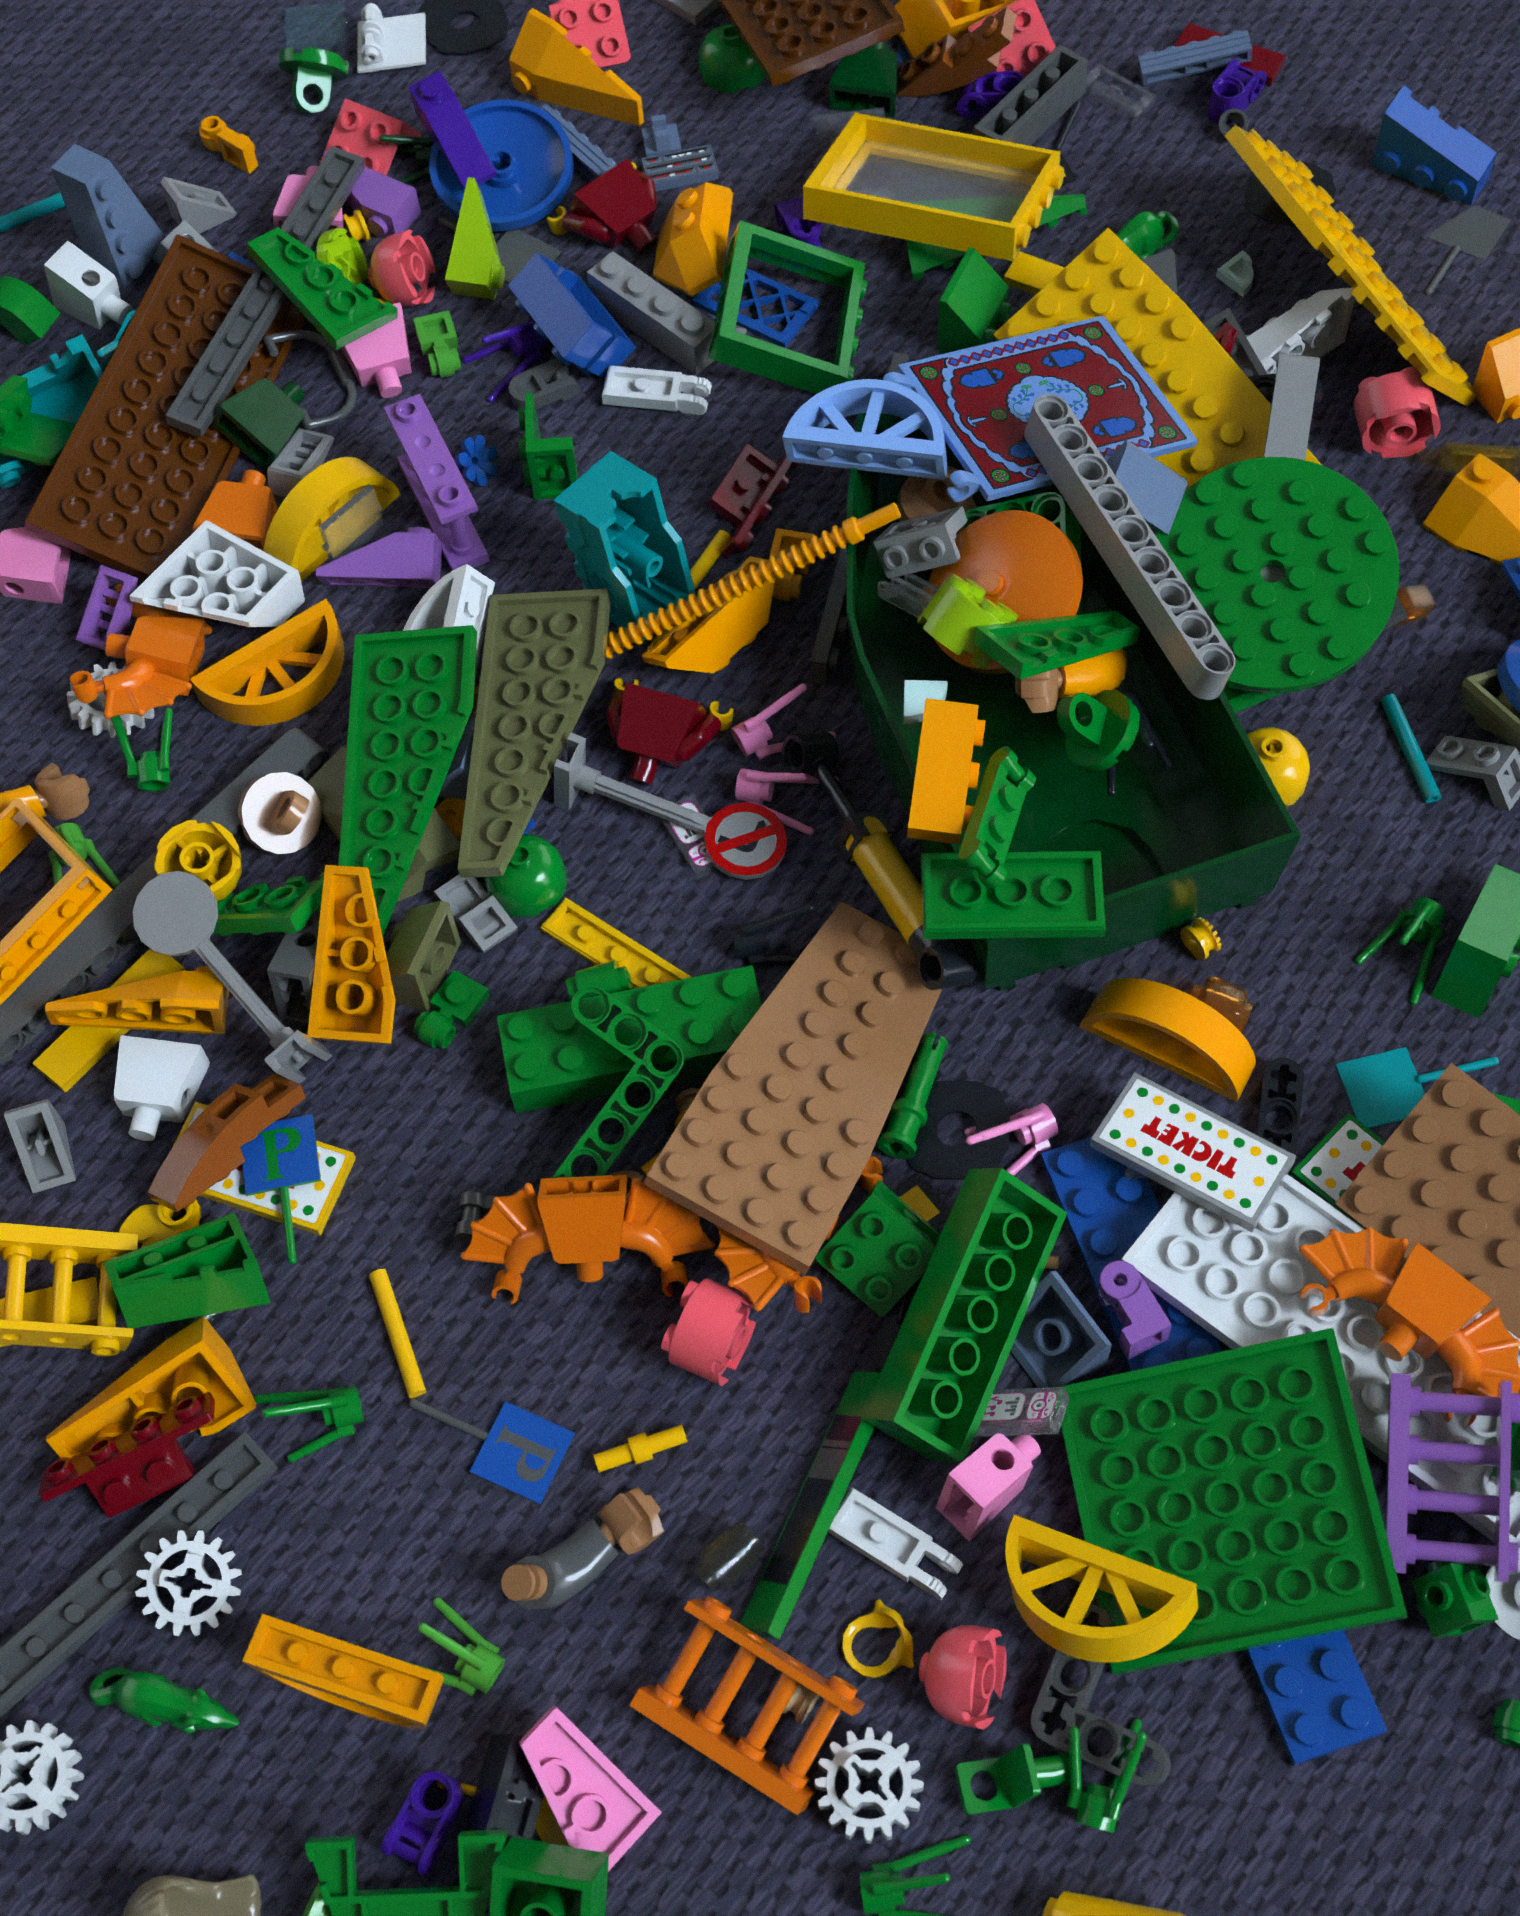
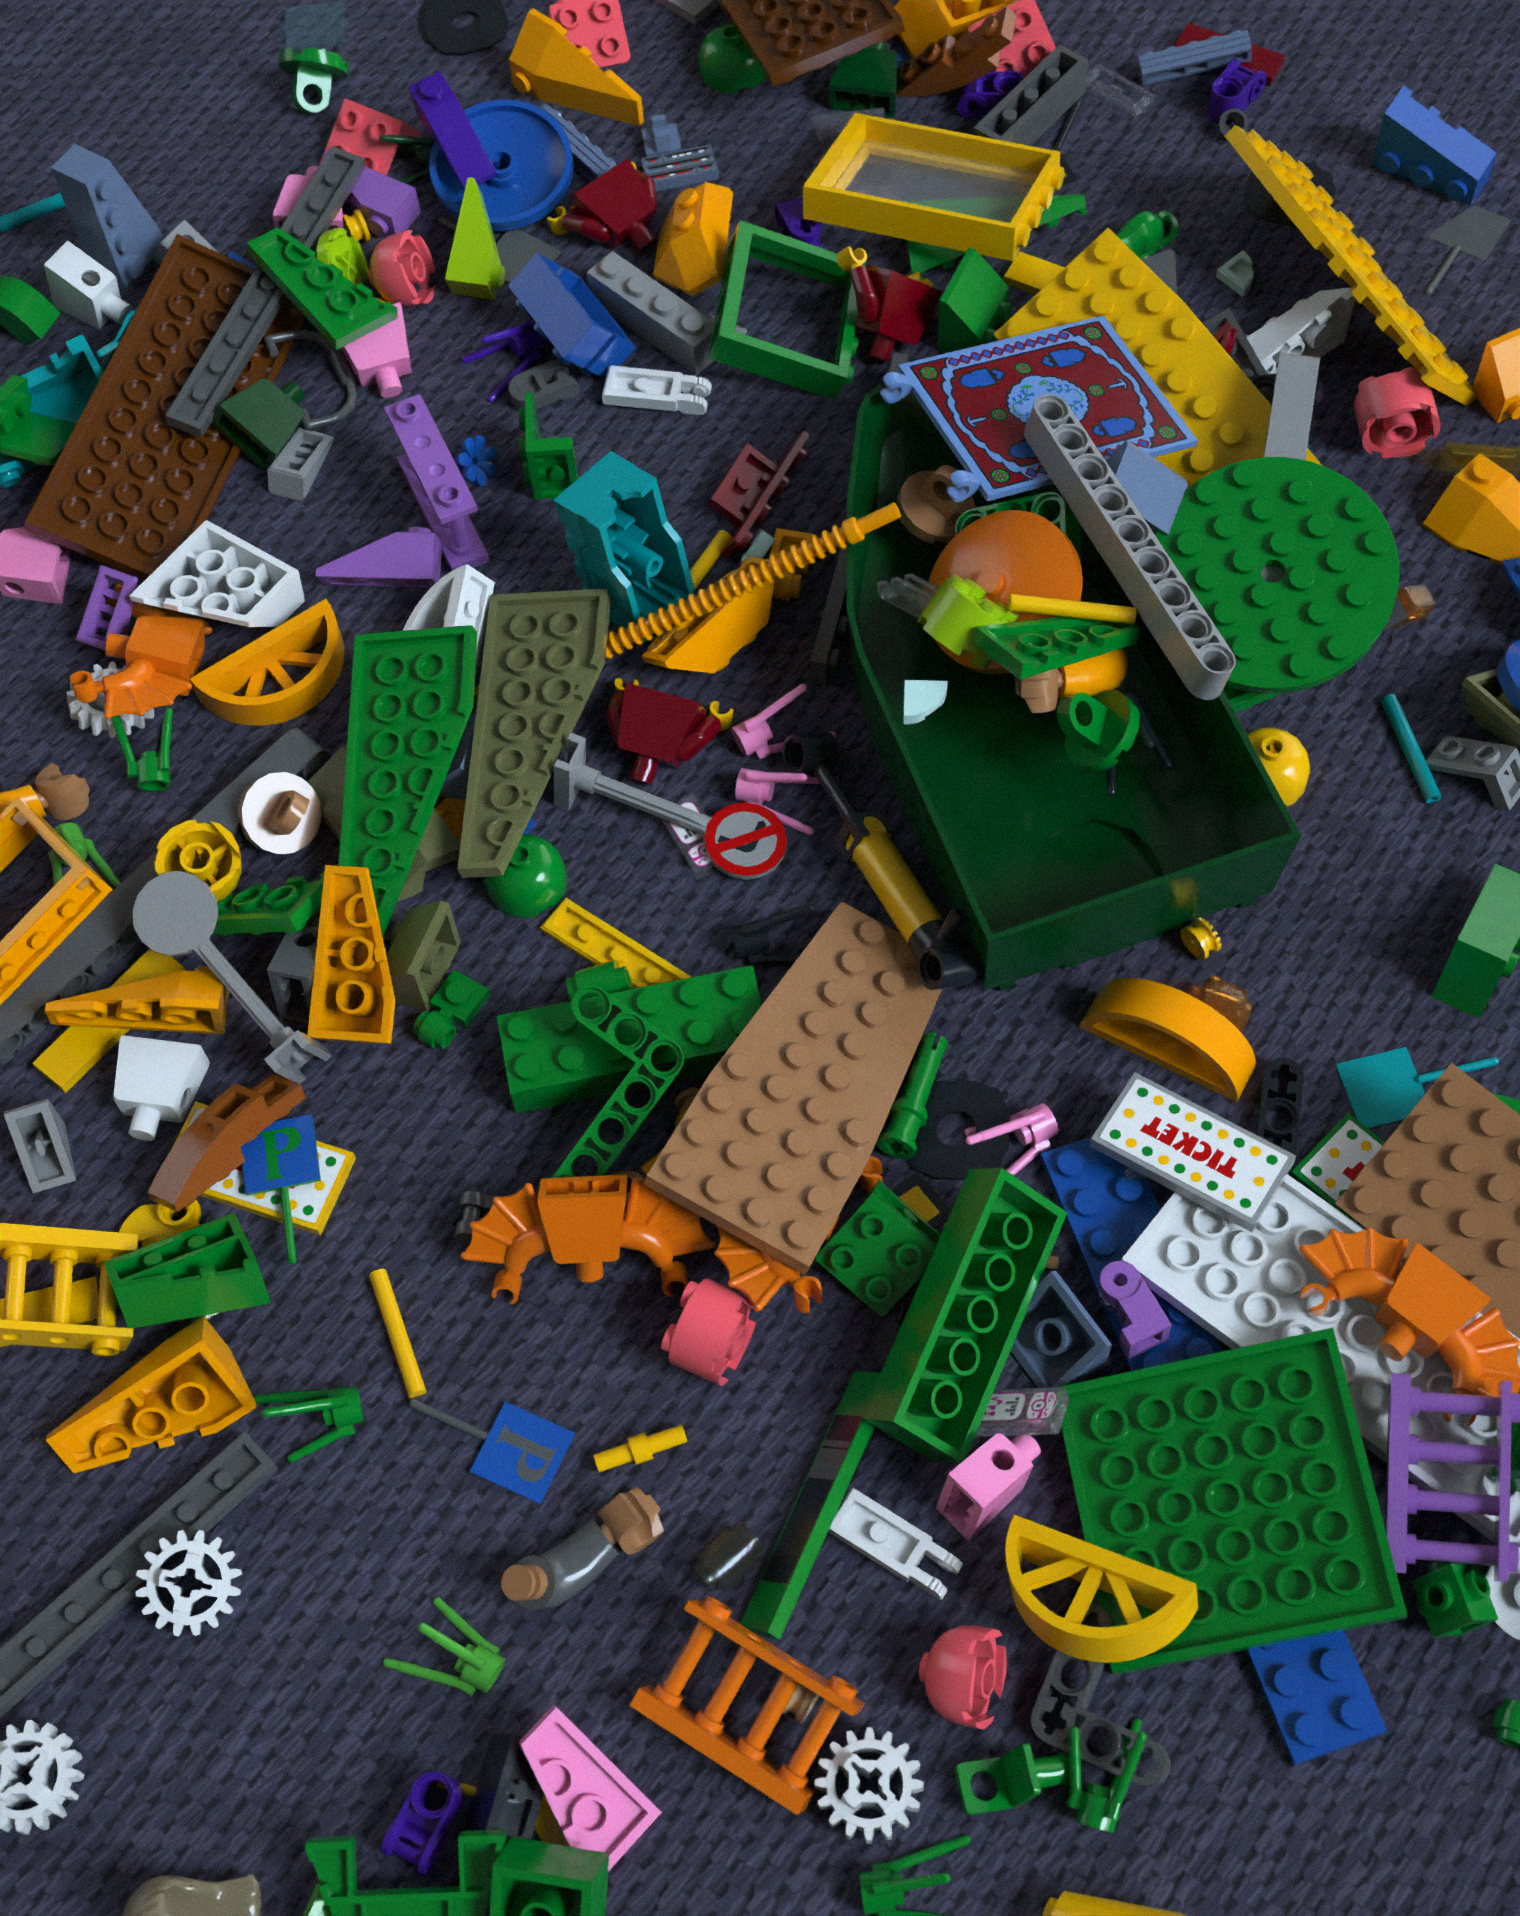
(134, 1464): dark red bracket -> none
(158, 1700): green animal -> none
(196, 204): light grey slope -> none
(235, 147): light orange plate -> none
(241, 508): orange torso -> none
(295, 529): yellow window -> none
(344, 1673): light orange window -> none
(352, 524): clear piece -> none
(390, 40): white hinge -> none
(439, 342): bright green plate -> none
(476, 912): light grey slope -> none
(758, 326): blue window -> none
(759, 545): none -> light aqua tile
(880, 1618): yellow piece -> none
(885, 452): light blue window -> none
(889, 303): none -> dark red torso
(920, 542): light grey bracket -> none
(945, 771): light orange wedge -> none
(995, 816): green plate -> none
(1039, 898): green tile -> none
(1071, 609): none -> yellow bar
(1417, 923): green plant -> none

